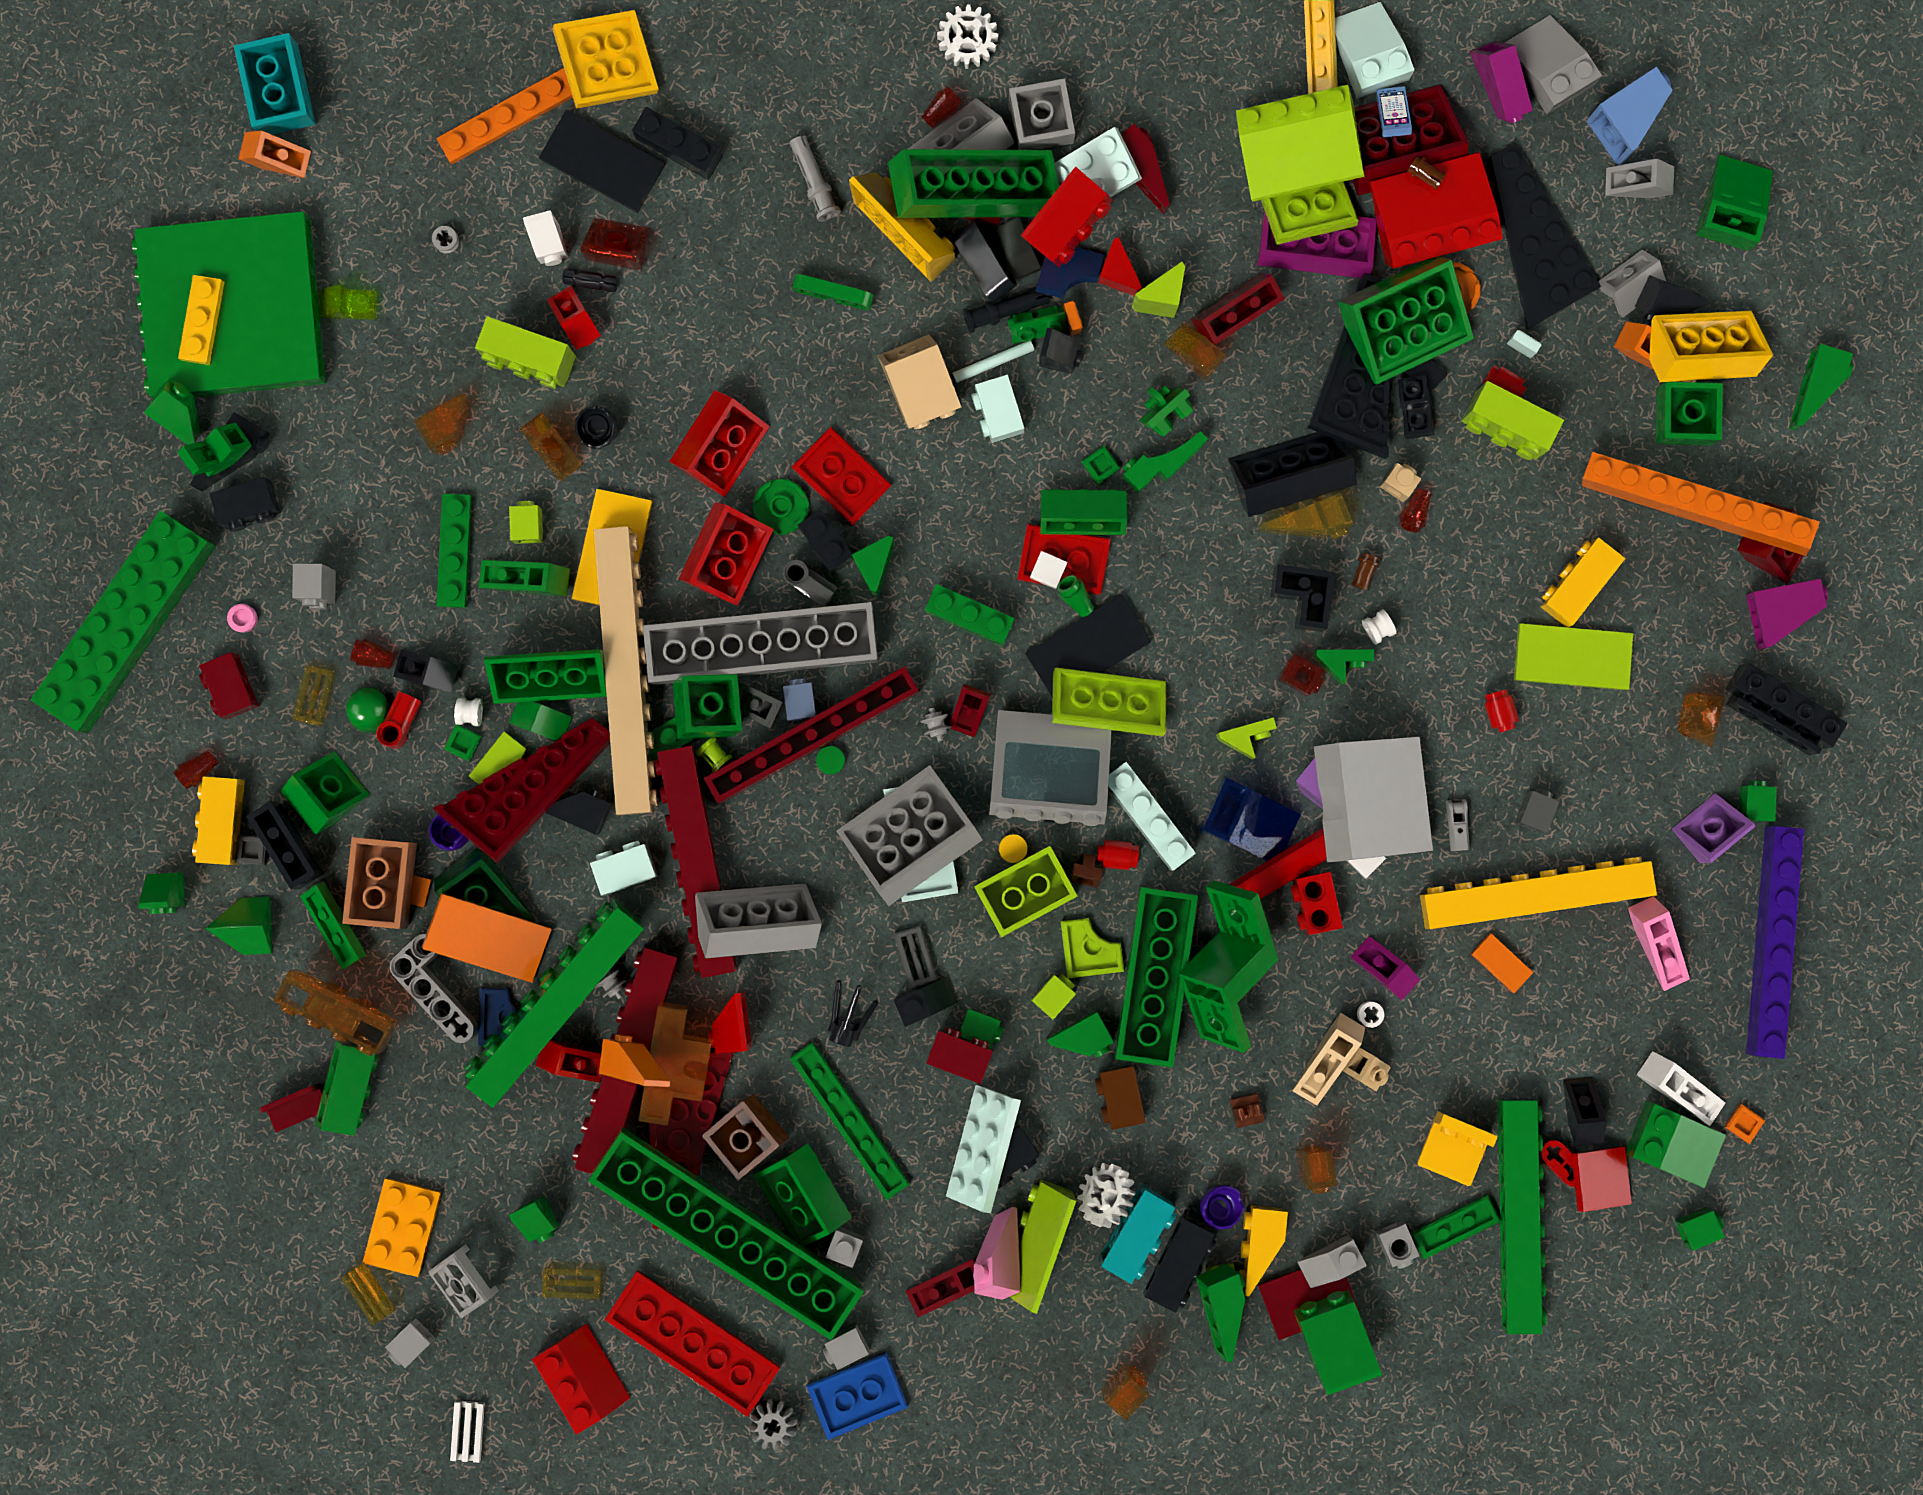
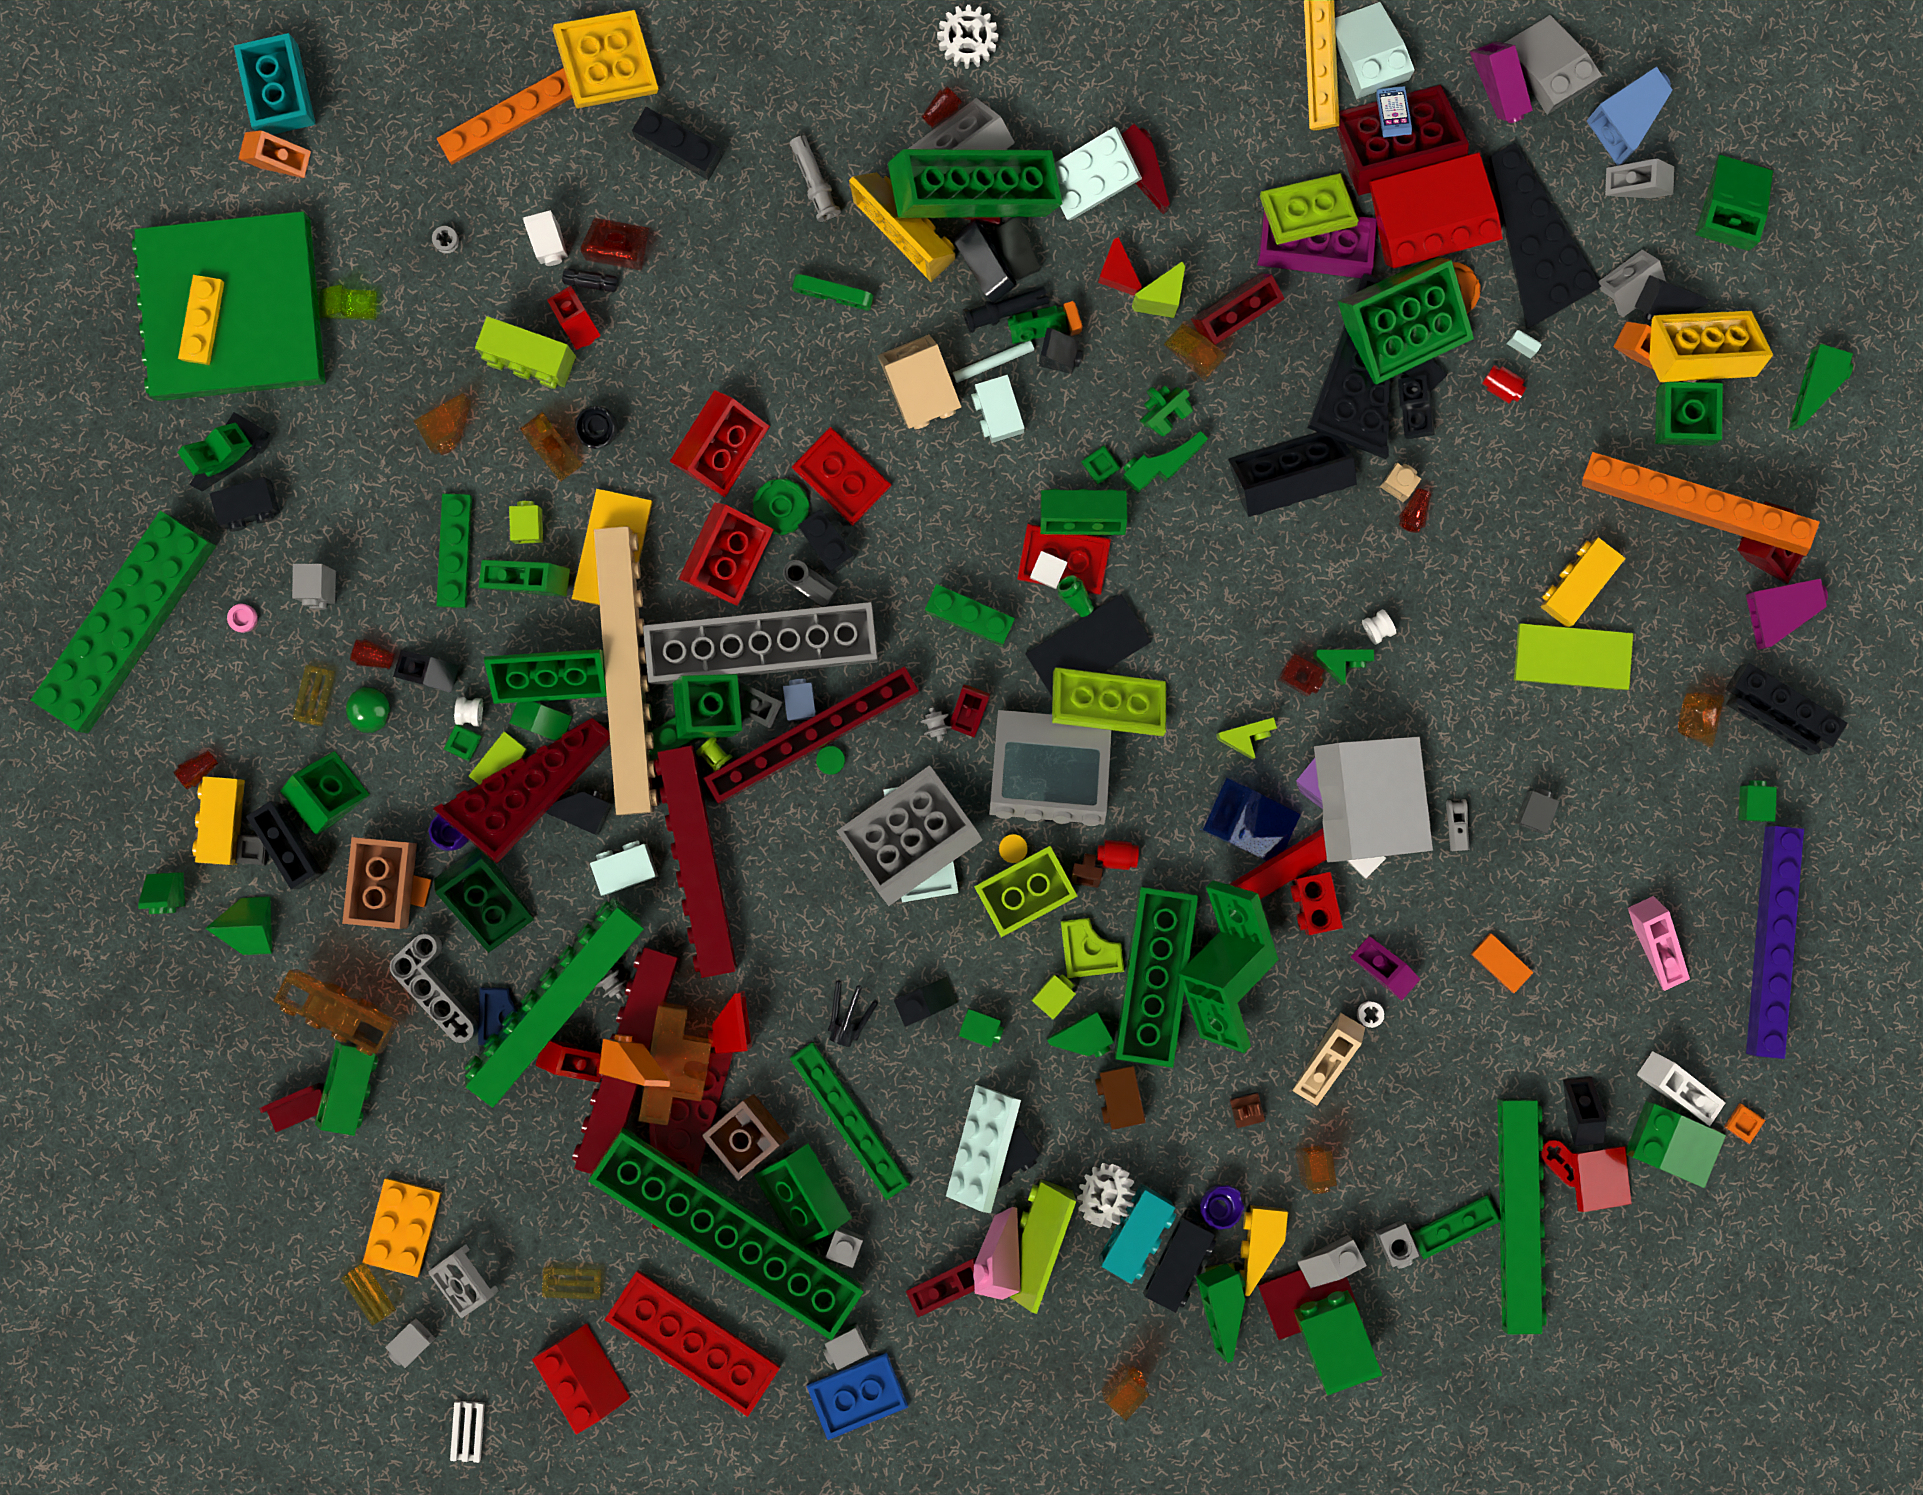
(175, 411): green slope -> none
(228, 686): dark red brick -> none
(329, 921): green plate -> none
(401, 717): red piece -> none
(486, 937): orange tile -> none
(535, 1220): green slope -> none
(601, 161): black tile -> none
(756, 920): light grey slope -> none
(766, 1415): light grey gear -> none
(873, 563): green slope -> none
(908, 933): dark grey tile -> none
(960, 1055): dark red slope -> none
(1041, 115): light grey brick -> none
(1067, 217): red slope -> none
(1081, 268): dark blue tile -> none
(1149, 817): light aqua brick -> none
(1300, 143): lime slope -> none
(1311, 589): black brick -> none
(1316, 520): clear yellow slope -> none
(1365, 571): reddish brown pin -> none
(1372, 1074): tan brick -> none
(1424, 171): reddish brown pin -> none
(1454, 1148): yellow bracket -> none
(1501, 710): red brick -> none
(1511, 421): lime brick -> none
(1538, 894): yellow brick -> none
(1700, 1228): green brick -> none
(1712, 829): medium lavender slope -> none

